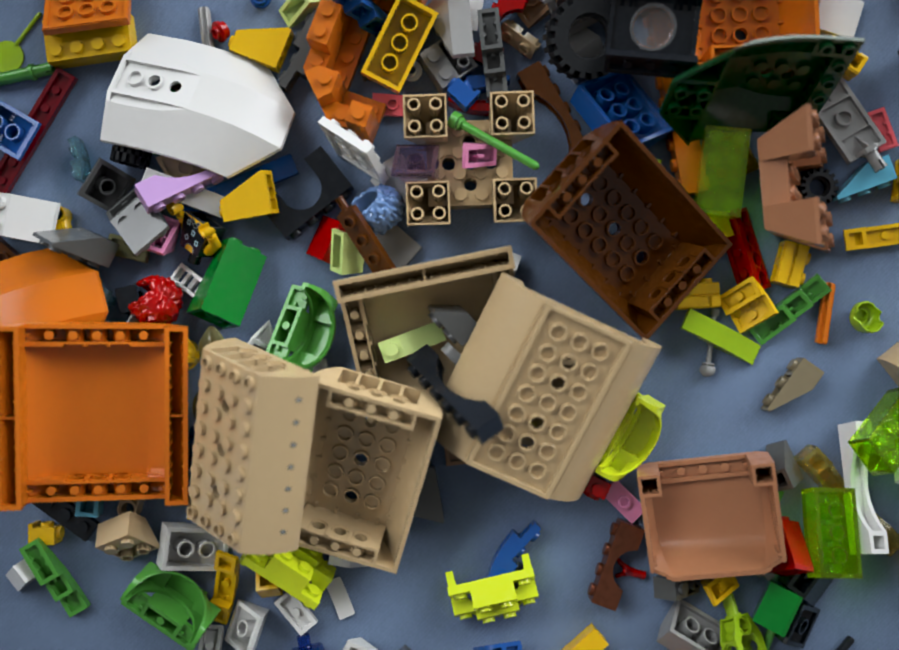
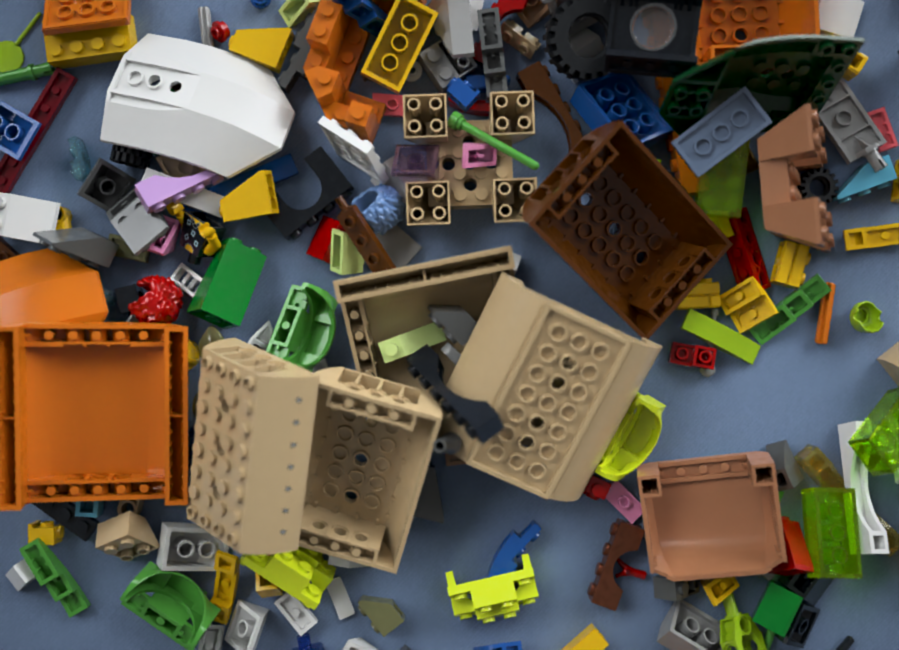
(382, 612): none -> olive slope
(449, 443): none -> dark grey cone
(692, 355): none -> red slope
(721, 132): none -> sand blue plate
(797, 380): dark tan slope -> none

